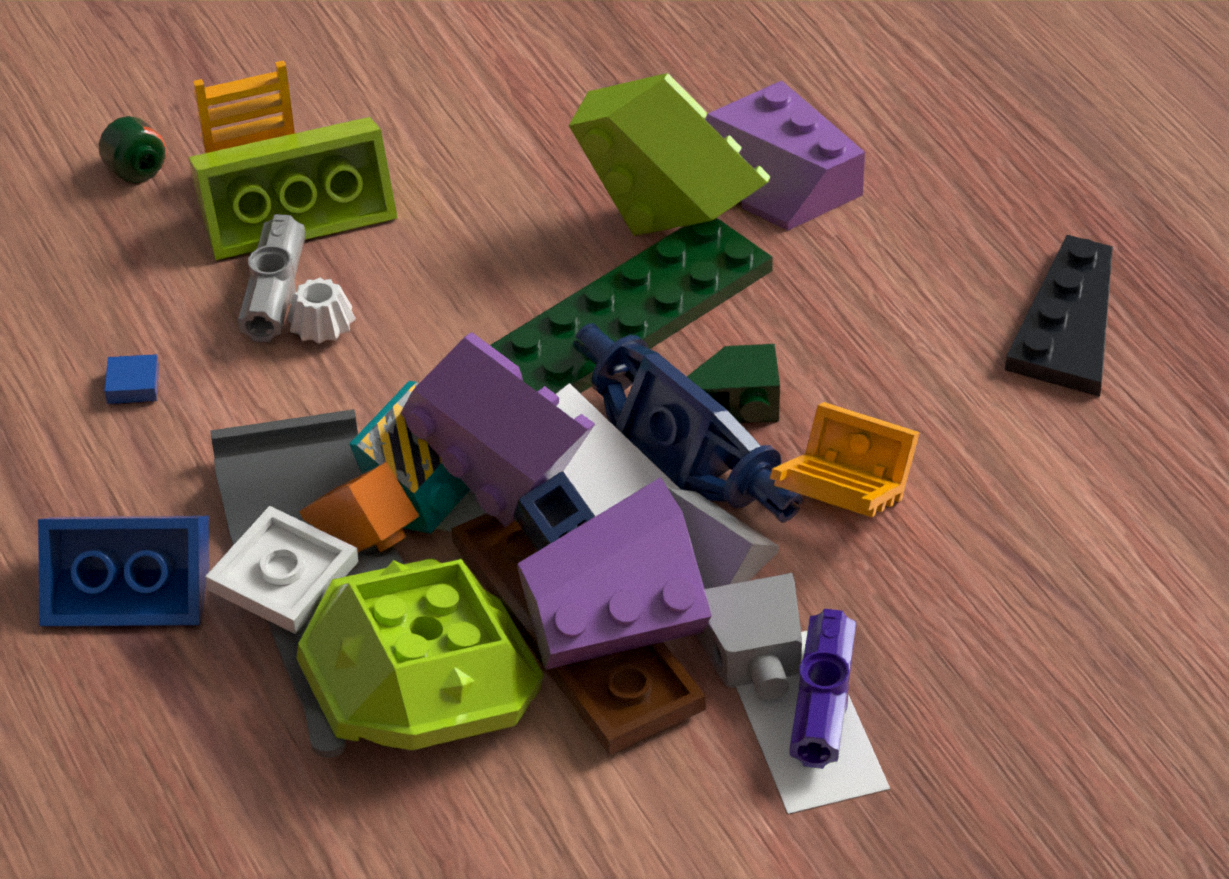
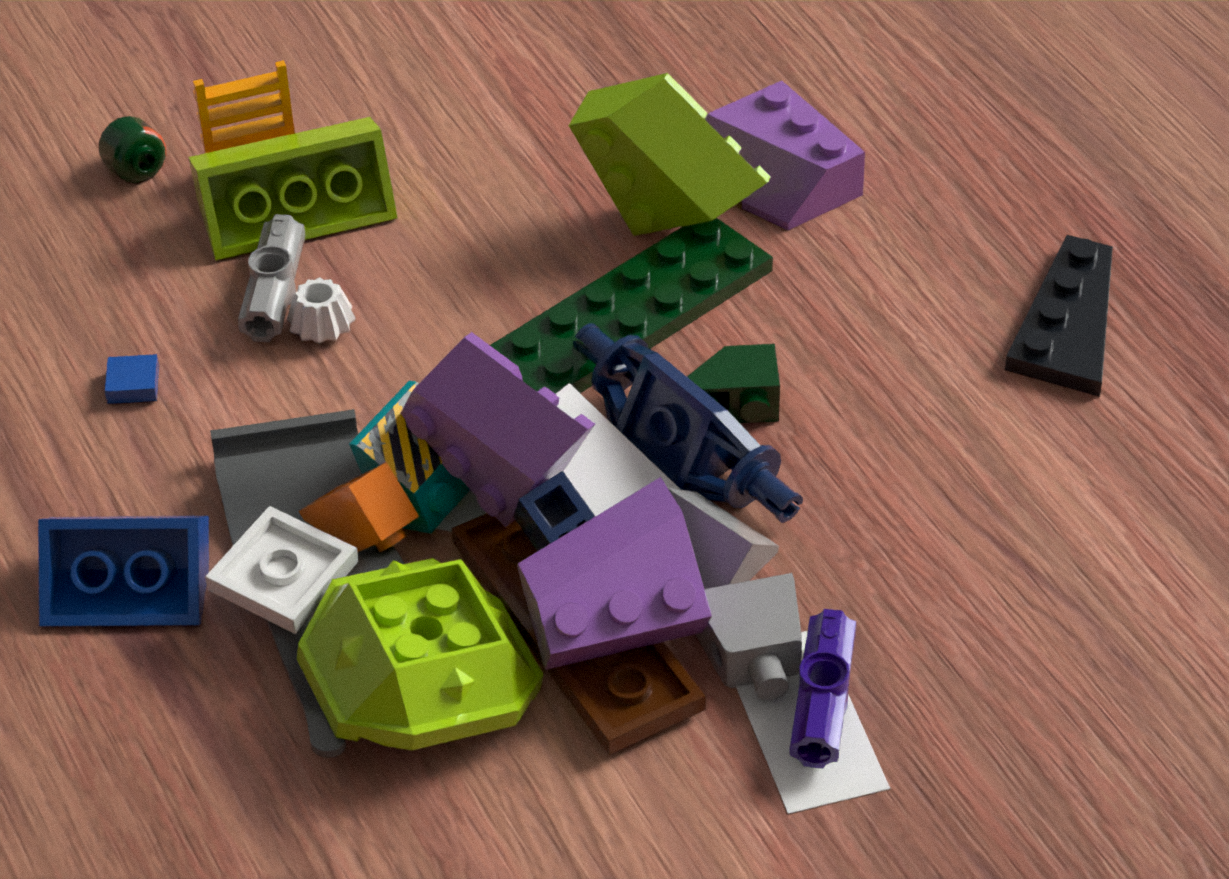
(851, 461): light orange plate -> none

